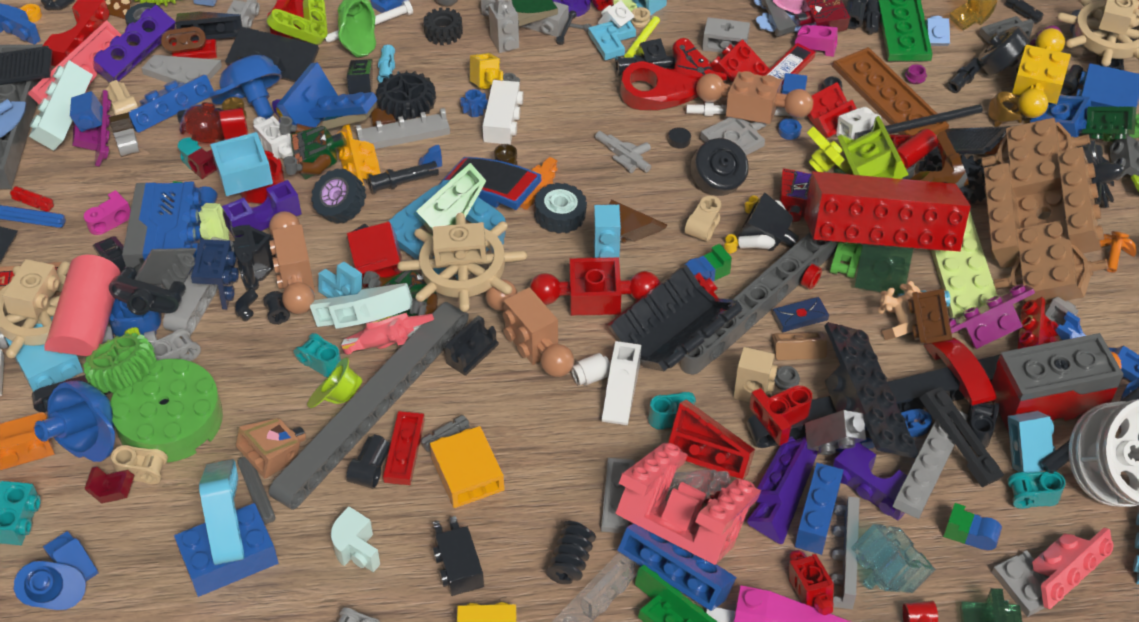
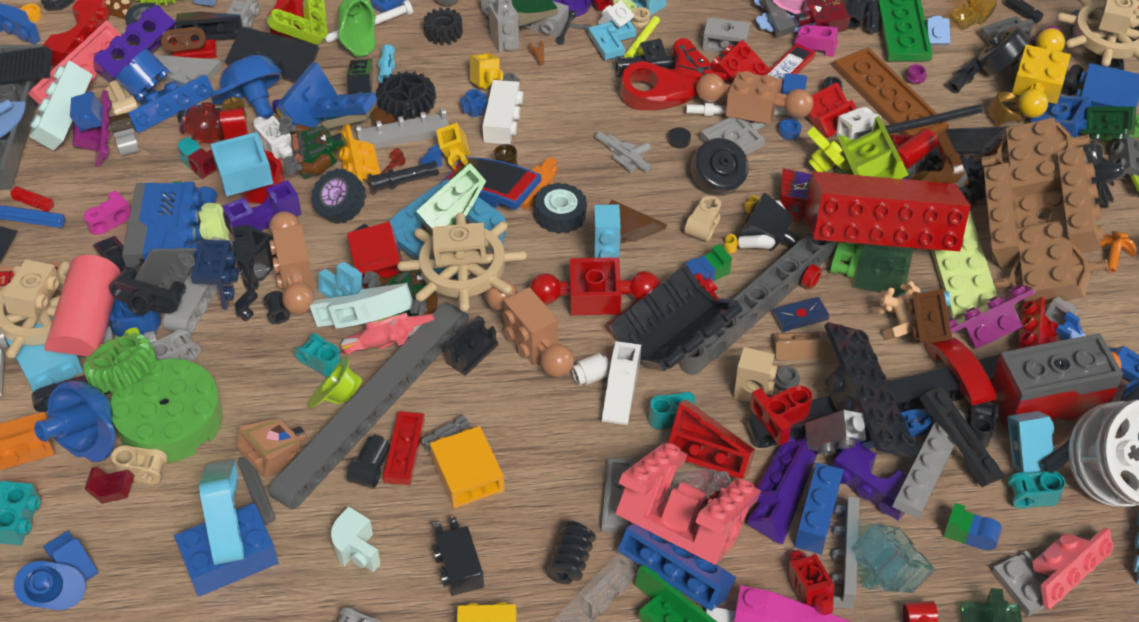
(142, 74): none -> blue brick
(397, 159): none -> clear red hand
(453, 144): none -> yellow brick
(537, 52): none -> dark orange piece

